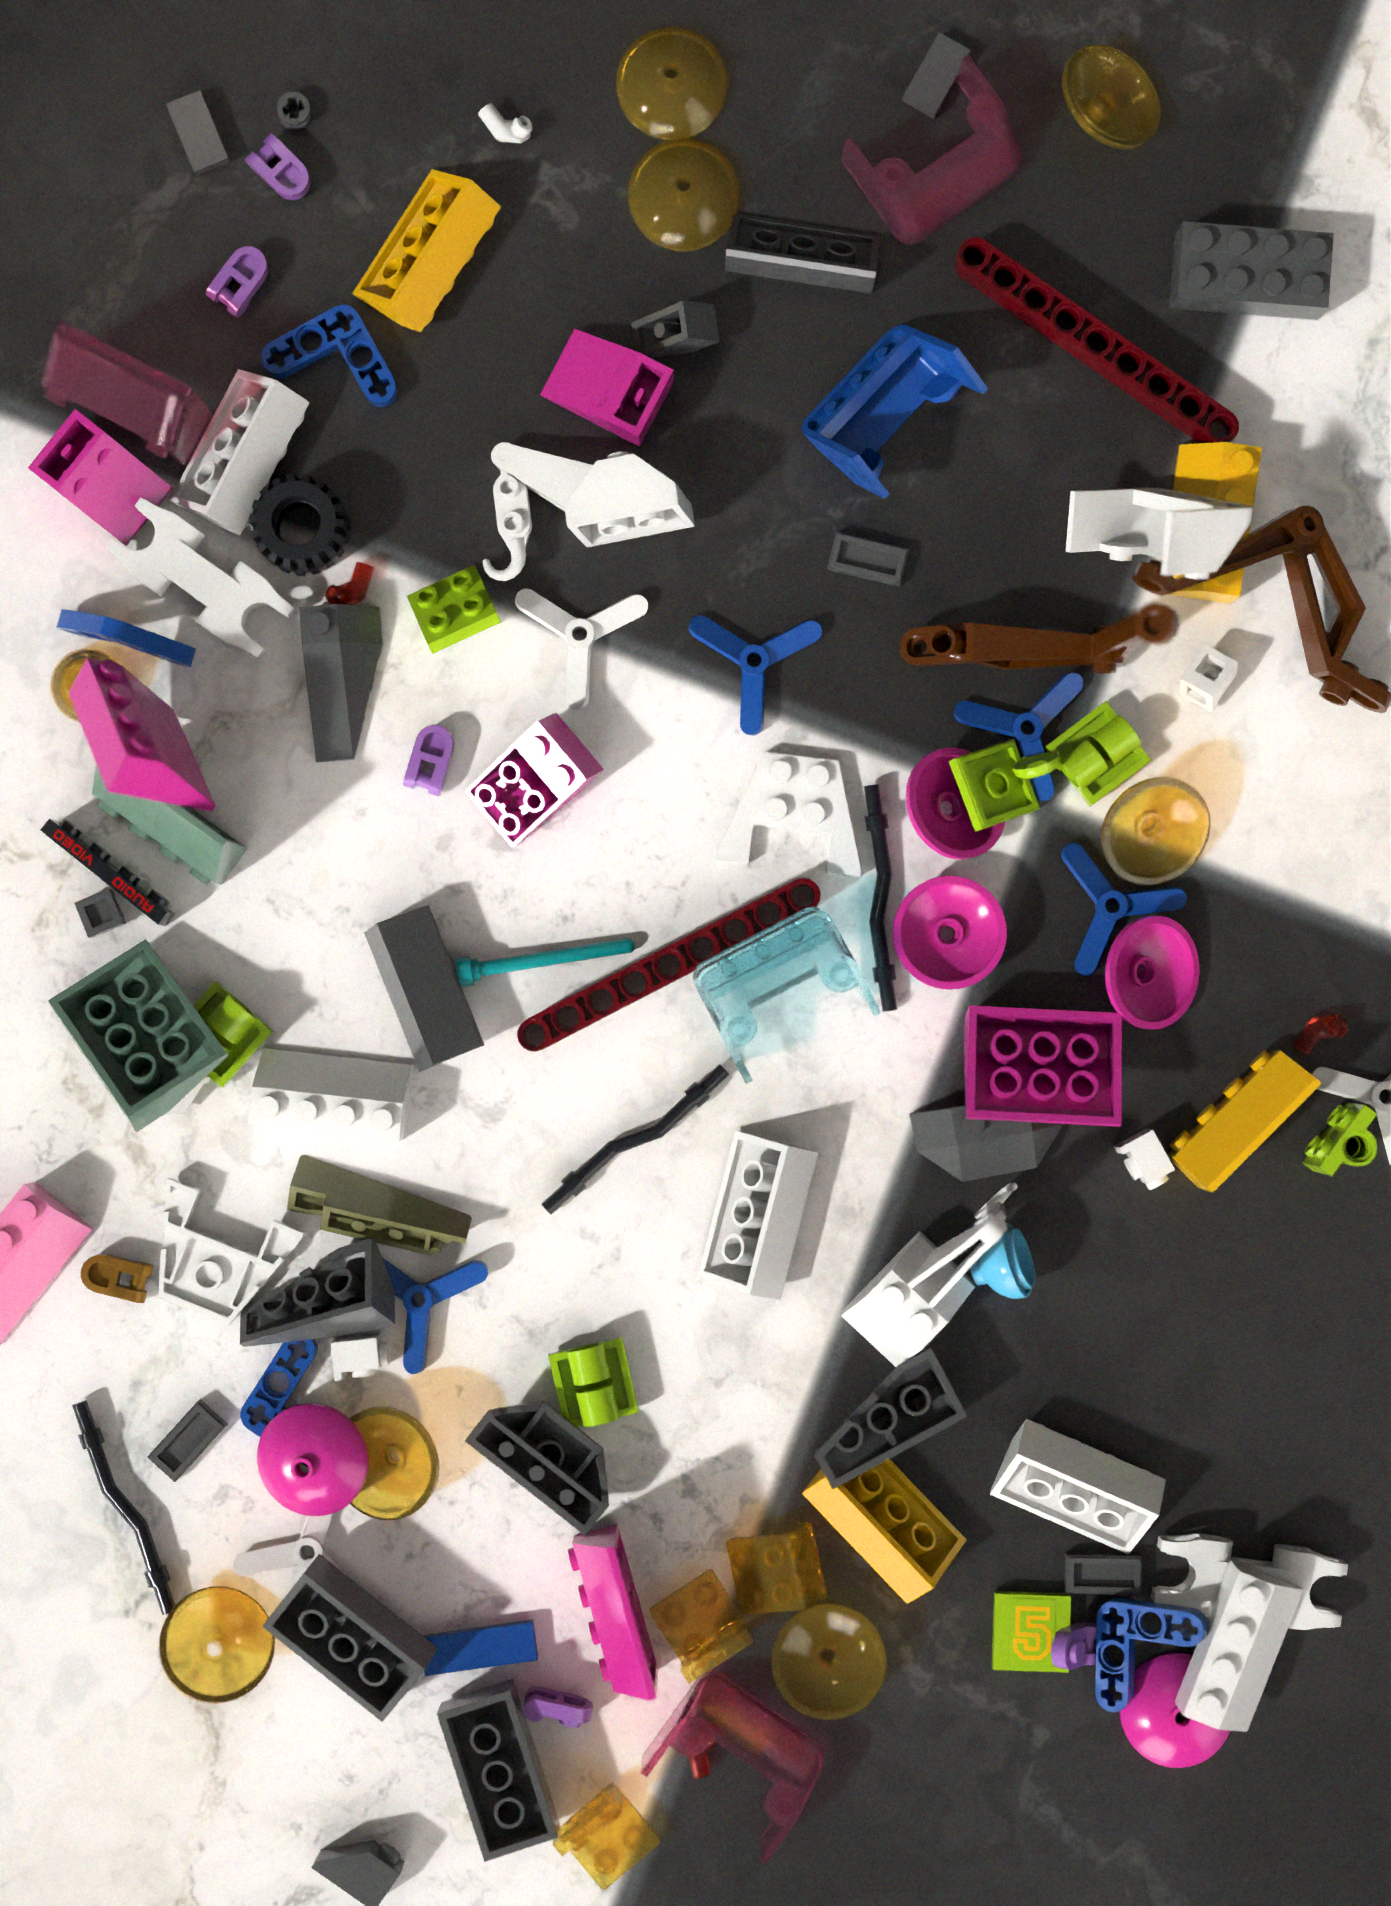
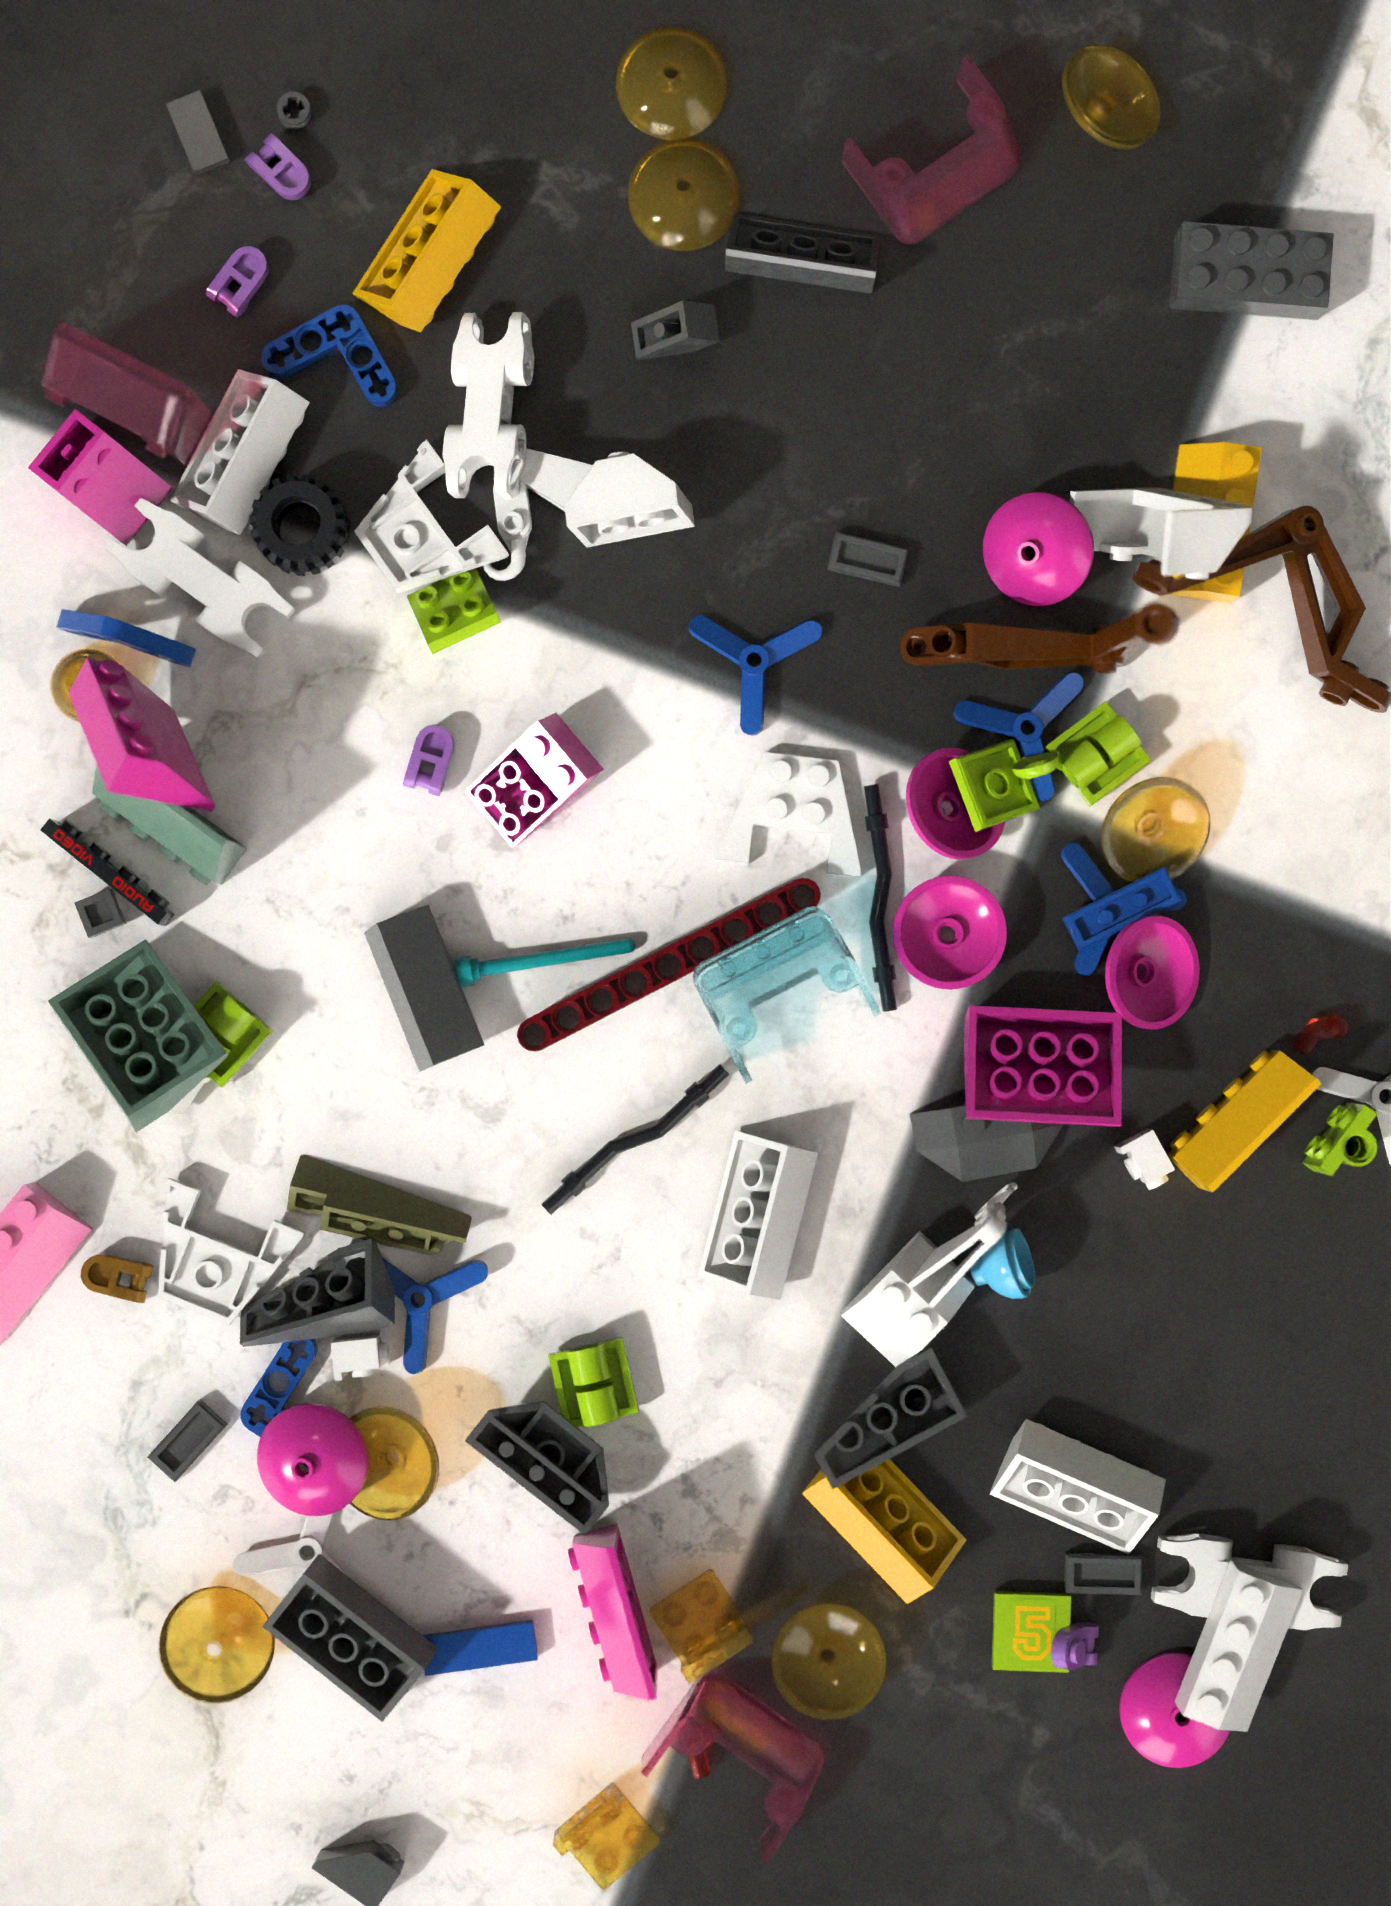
(92, 1439): black bar -> none
(330, 1094): white slope -> none
(339, 664): dark grey wedge -> none
(354, 590): clear red arm -> none
(408, 538): none -> white wing
(487, 428): none -> white piece
(498, 1770): dark grey brick -> none
(505, 130): white arm -> none
(566, 1707): medium lavender plate -> none
(580, 651): white piece -> none
(609, 385): dark pink slope -> none
(777, 1571): clear yellow bracket -> none
(881, 396): blue windscreen -> none
(935, 75): dark grey tile -> none
(1060, 542): none -> dark pink dish
(1086, 327): dark red beam -> none
(1120, 908): none -> blue tile
(1134, 1628): blue beam -> none
(1208, 663): white brick -> none

